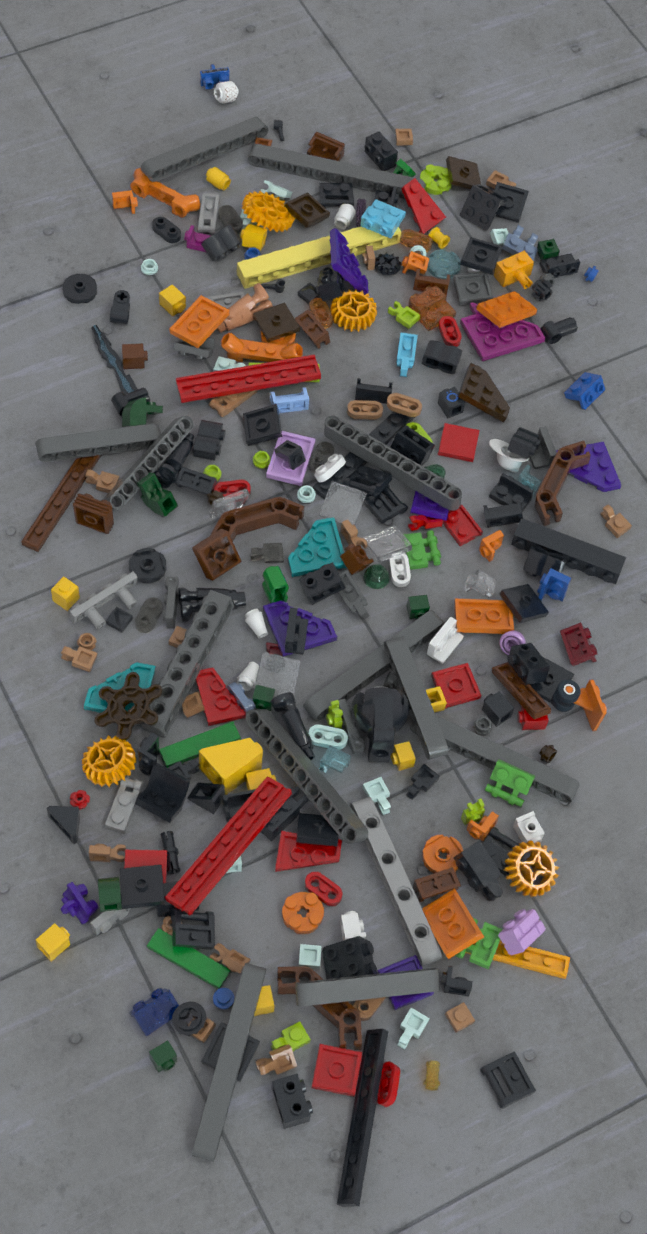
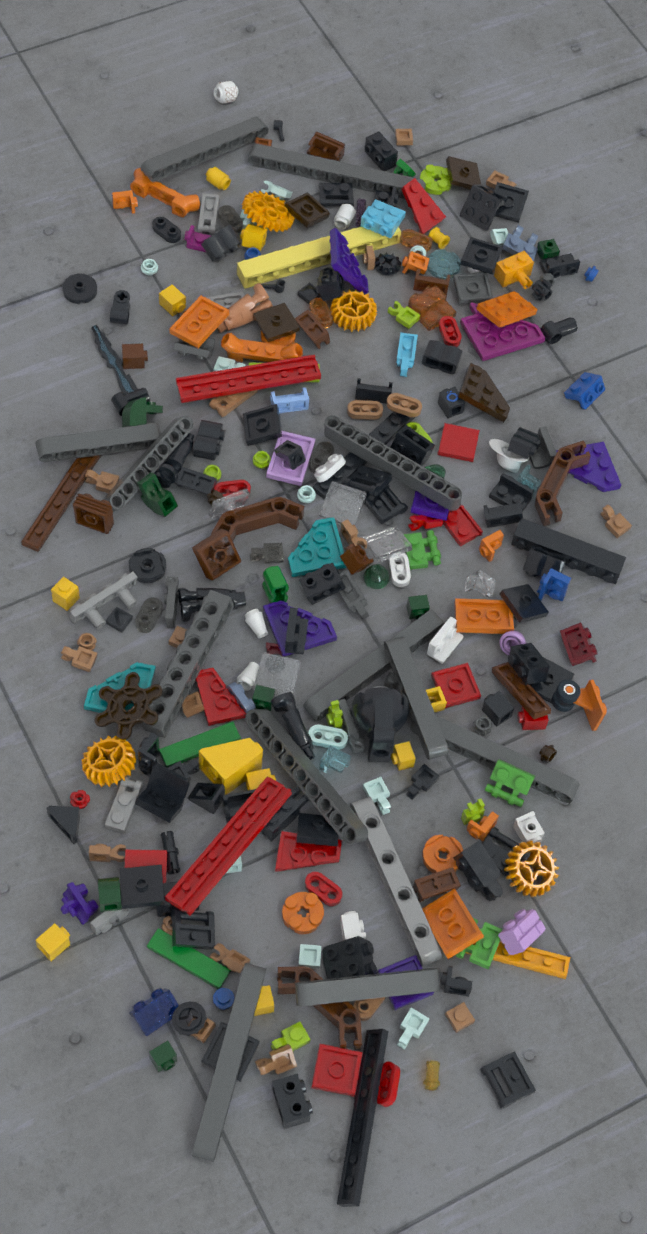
(213, 76): blue hips -> none

